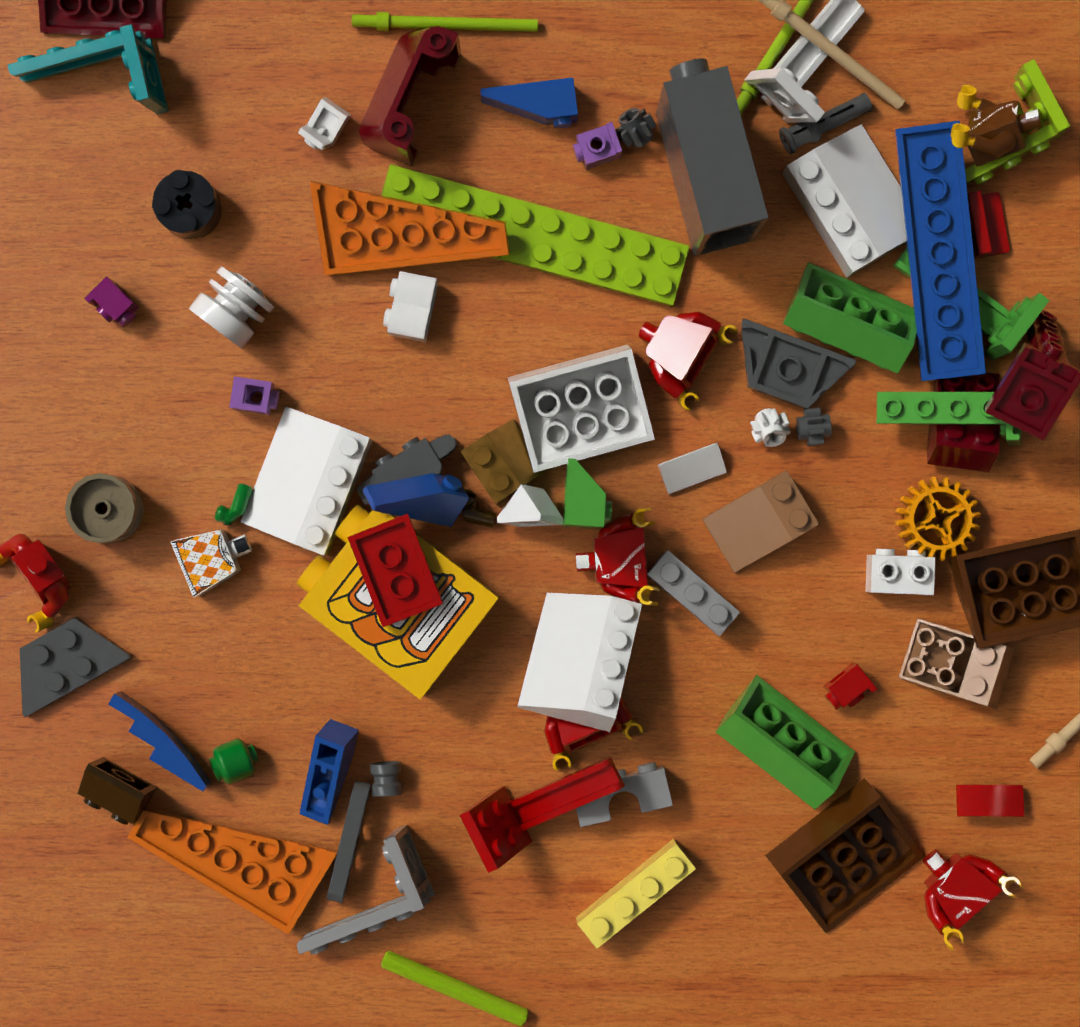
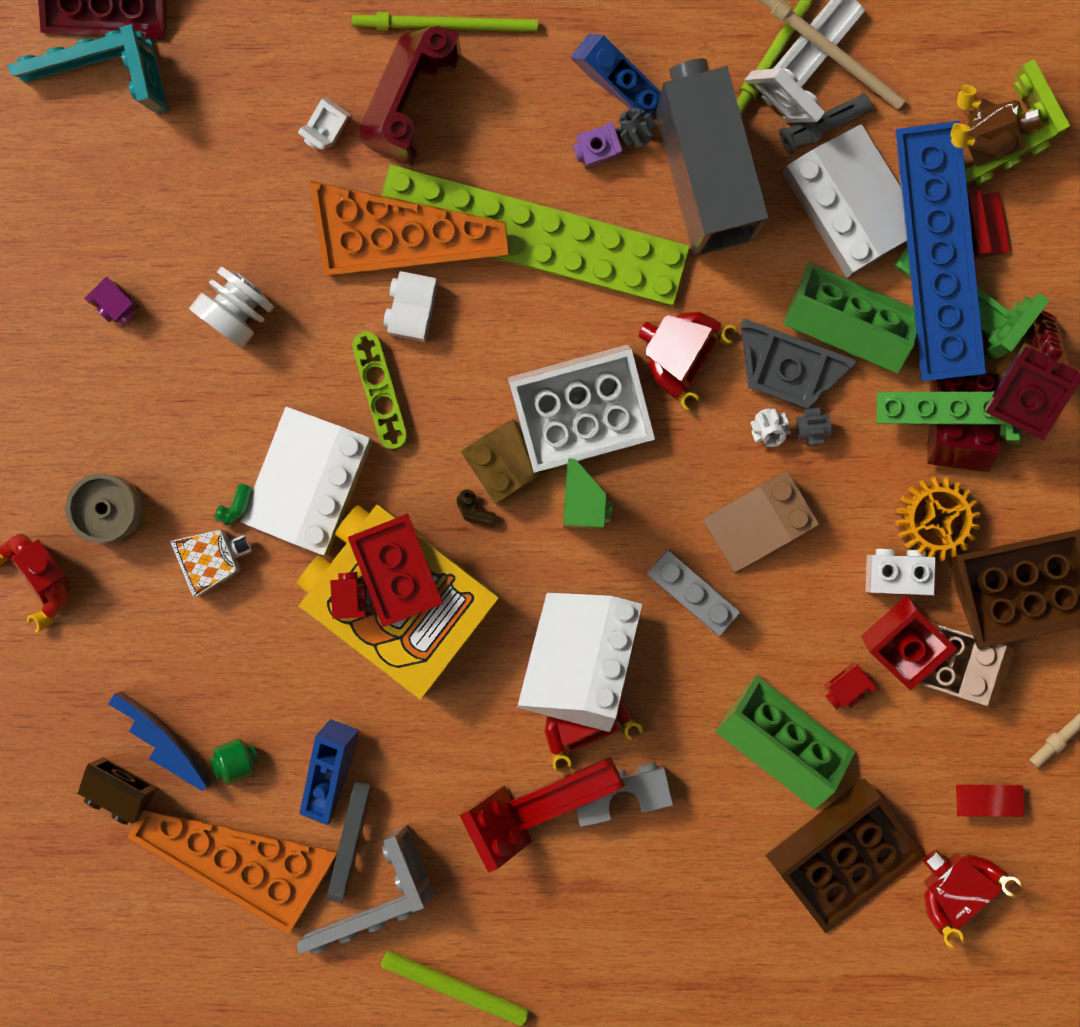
(64, 662): dark grey wing -> none
(181, 188): black brick -> none
(245, 388): medium lavender brick -> none
(347, 596): none -> red brick
(375, 392): none -> lime beam
(386, 778): dark grey wheel -> none
(415, 460): dark grey hinge -> none
(424, 497): blue slope -> none
(530, 508): white slope -> none
(542, 101): blue slope -> none
(616, 73): none -> blue slope
(621, 558): red torso -> none
(635, 893): light yellow brick -> none
(692, 468): white slope -> none
(908, 642): none -> red slope

